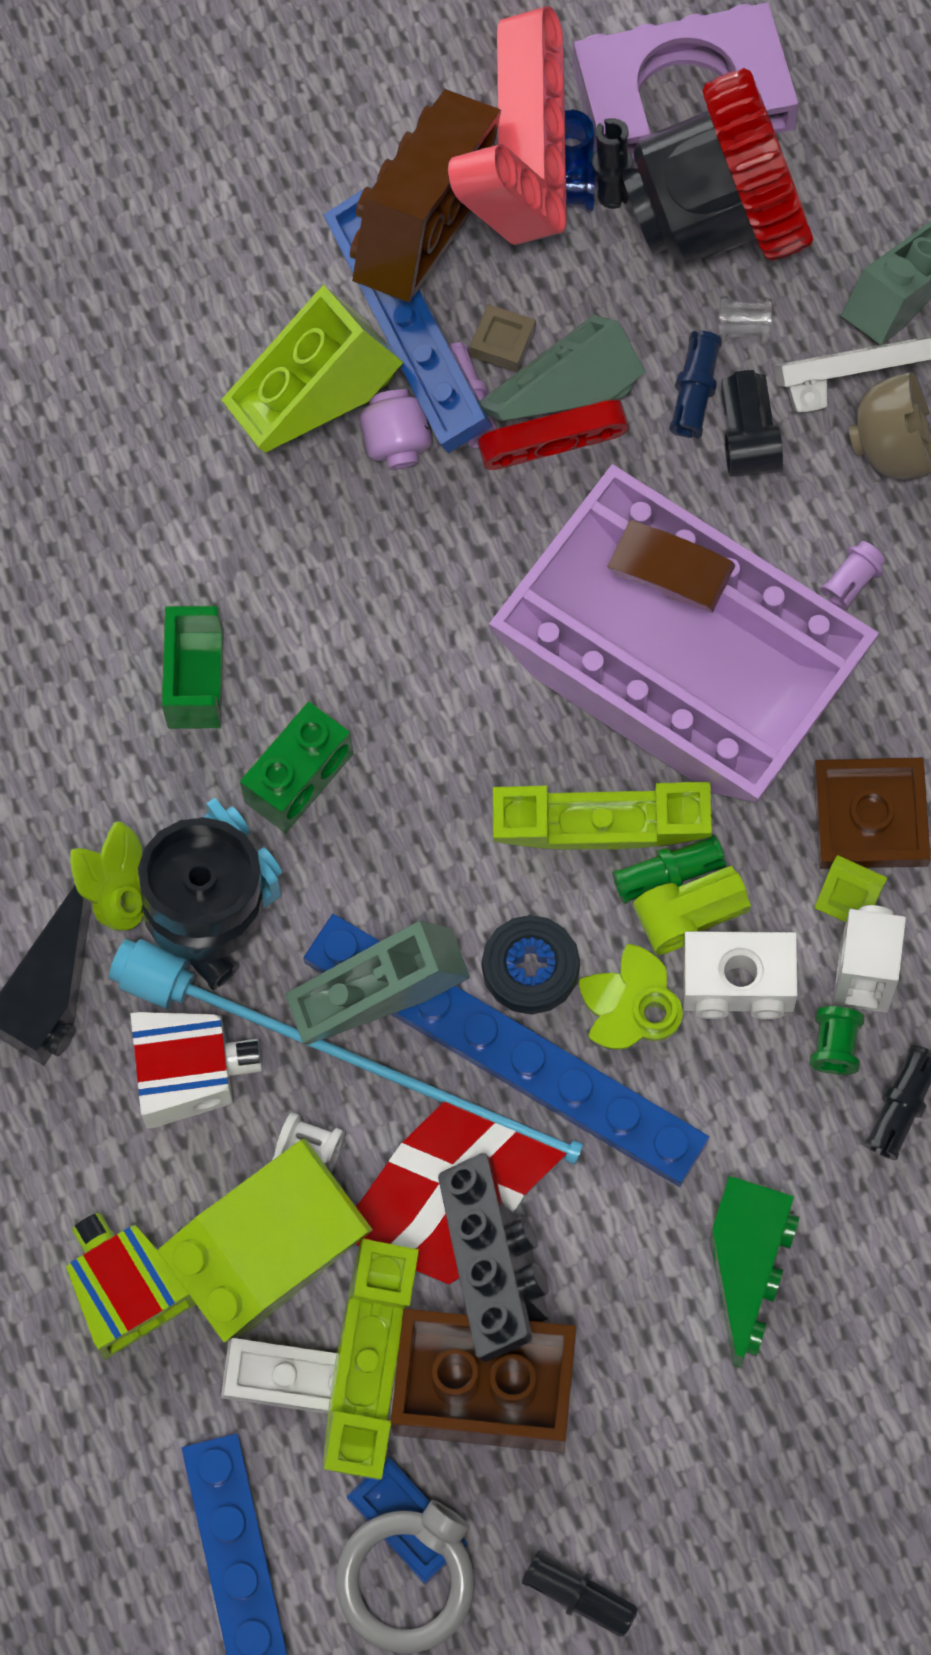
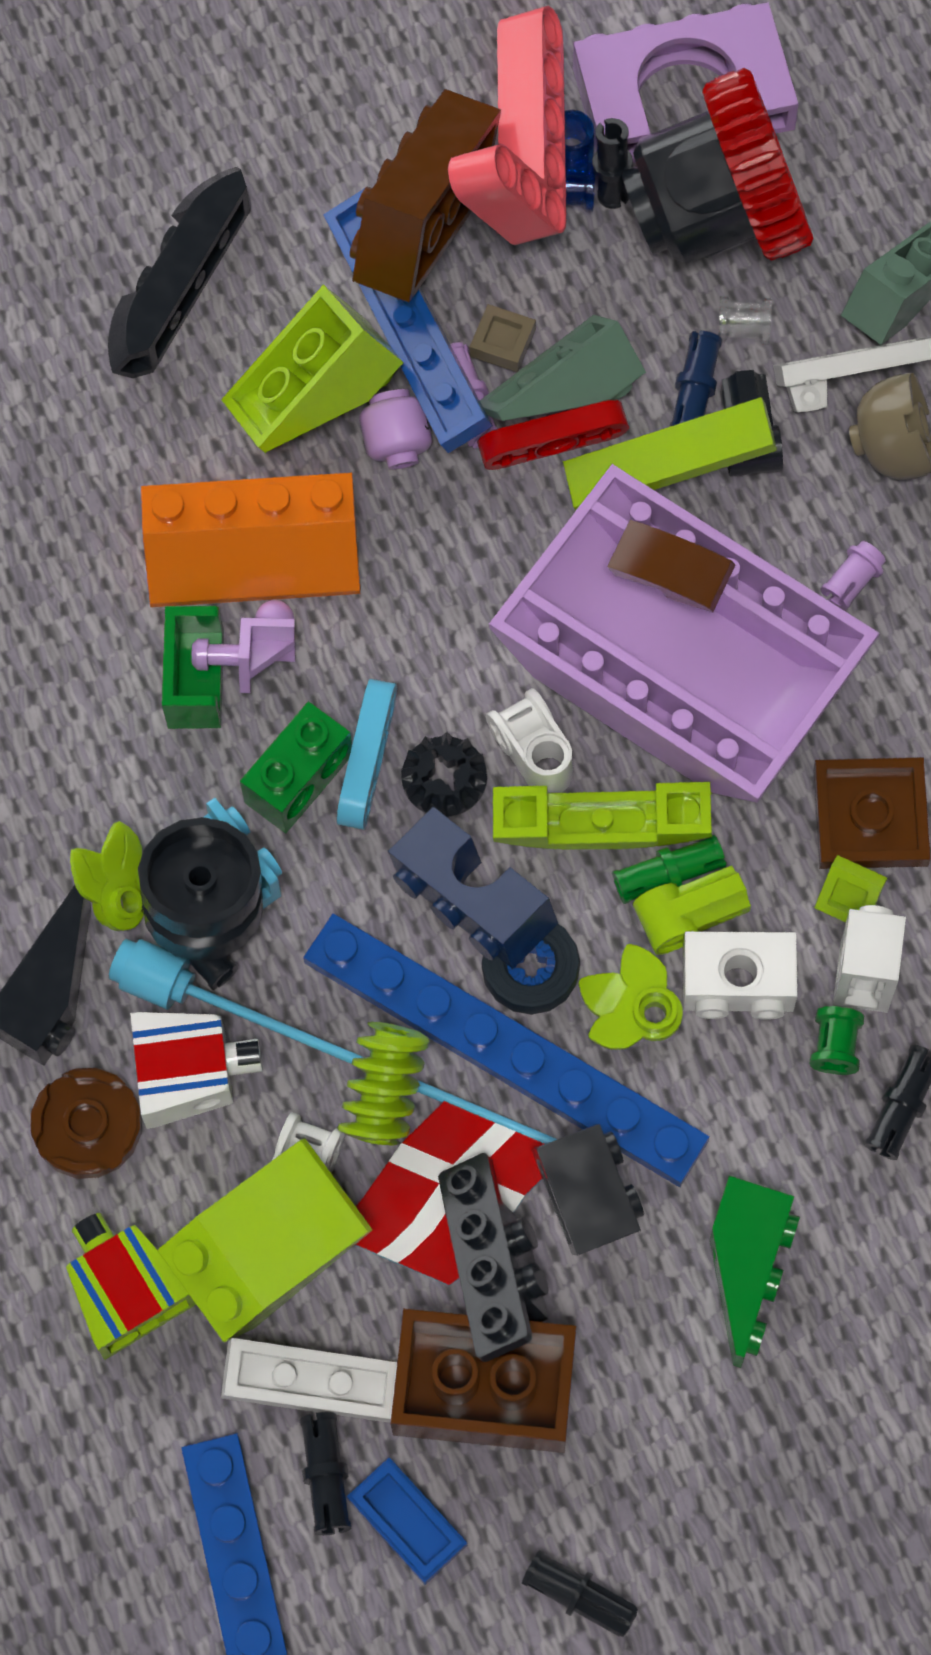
(99, 1136): none -> reddish brown tile
(188, 257): none -> black brick
(250, 539): none -> orange slope
(261, 643): none -> lavender piece
(325, 1473): none -> black pin
(366, 754): none -> medium azure beam
(367, 1359): lime slope -> none
(378, 981): sand green slope -> none
(385, 1084): none -> lime piece
(440, 1531): light grey piece -> none
(468, 782): none -> black gear
(501, 918): none -> dark blue arch
(529, 735): none -> white piece
(588, 1189): none -> black piece
(679, 450): none -> lime tile

